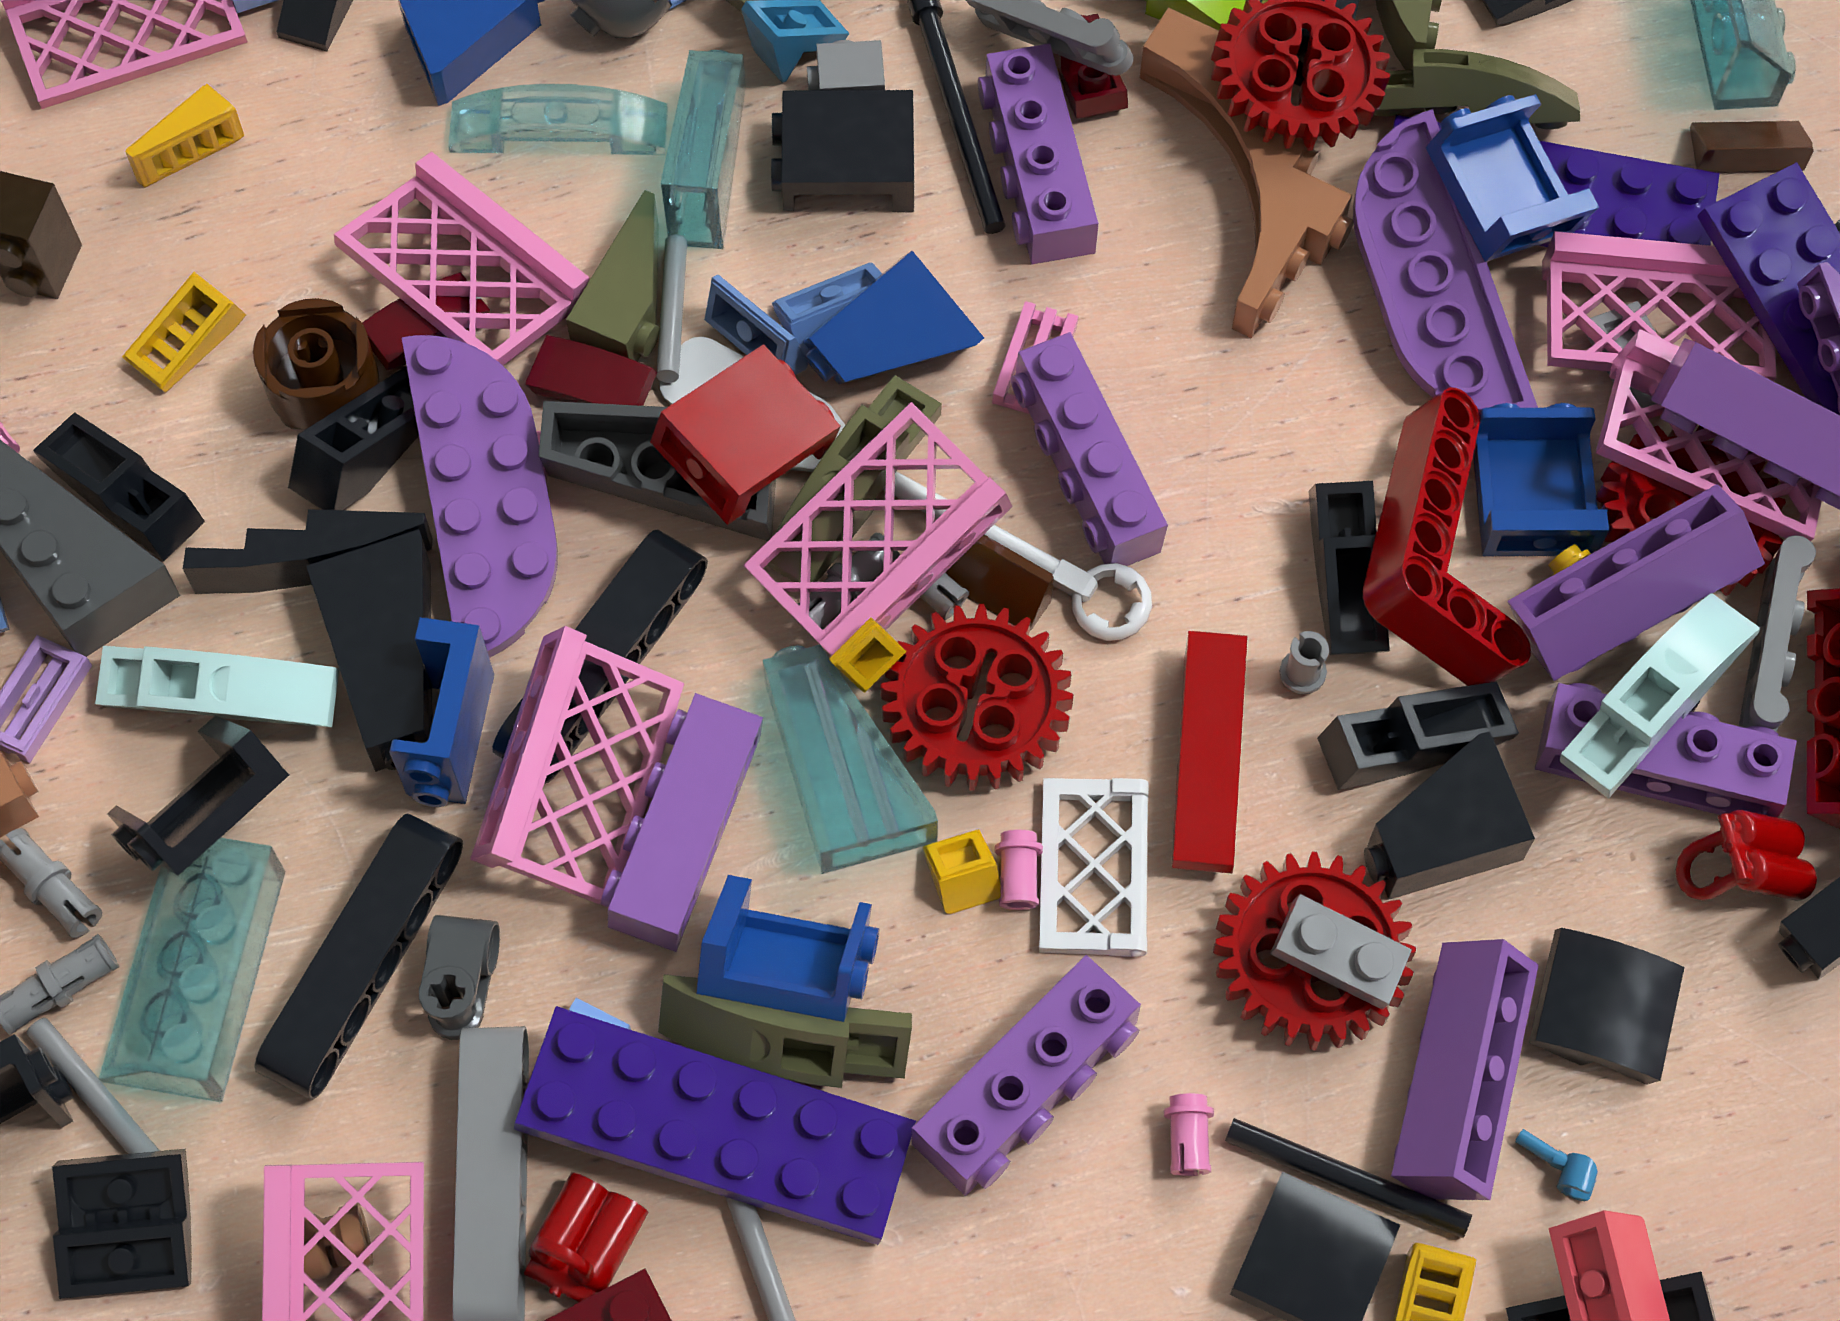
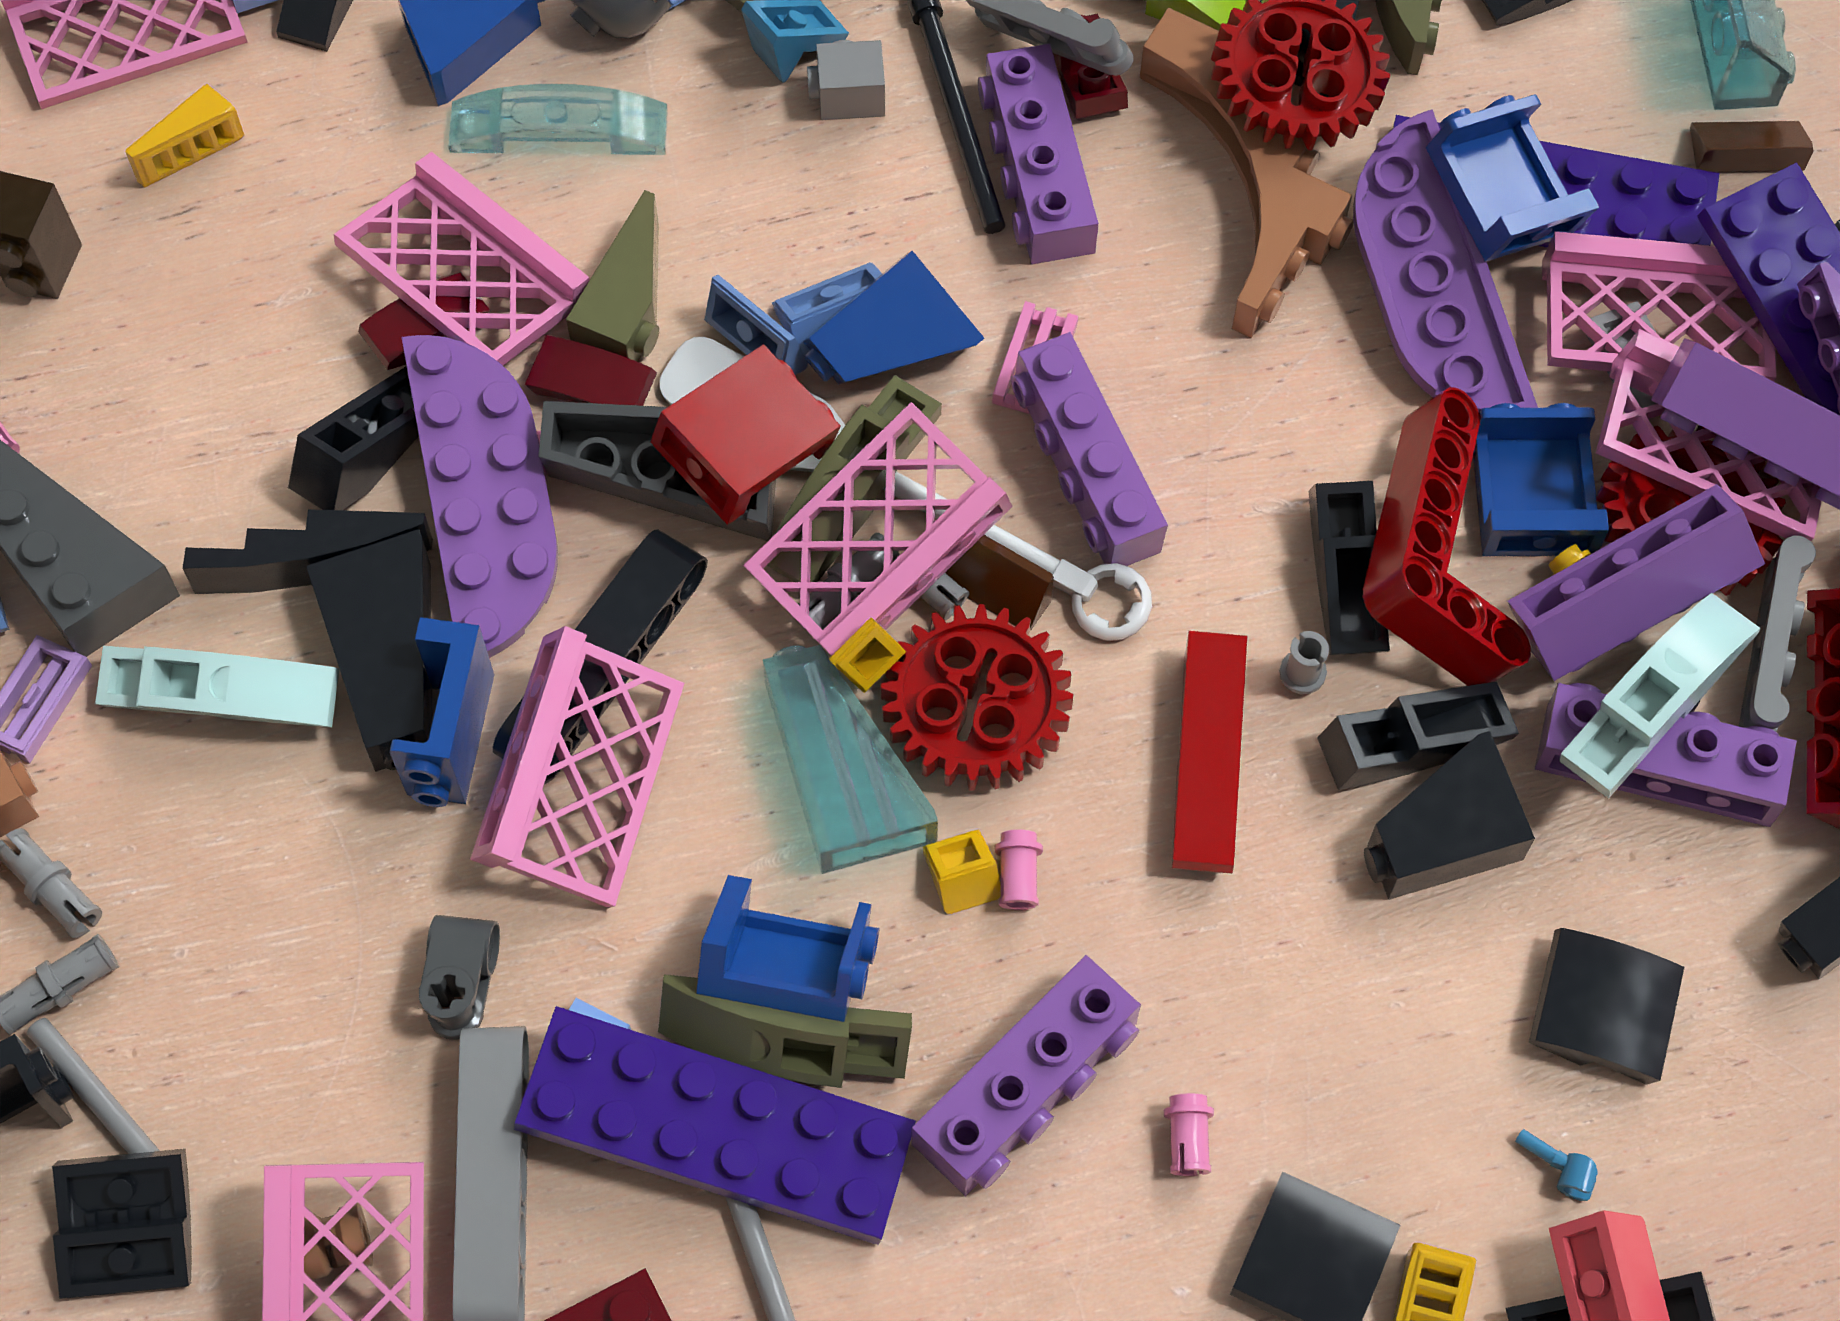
(120, 485): black slope -> none
(180, 307): yellow slope -> none
(195, 972): clear light blue slope -> none
(208, 805): black panel -> none
(313, 361): reddish brown brick -> none
(358, 956): black beam -> none
(583, 1239): red piece -> none
(671, 309): light grey bar -> none
(683, 823): medium lavender brick -> none
(704, 148): clear light blue slope -> none
(845, 145): black panel -> none
(1054, 893): white window -> none
(1286, 993): red gear -> none
(1341, 951): light grey plate -> none
(1349, 1178): black bar -> none
(1463, 78): olive slope -> none
(1465, 1070): medium lavender brick -> none
(1761, 857): red piece -> none

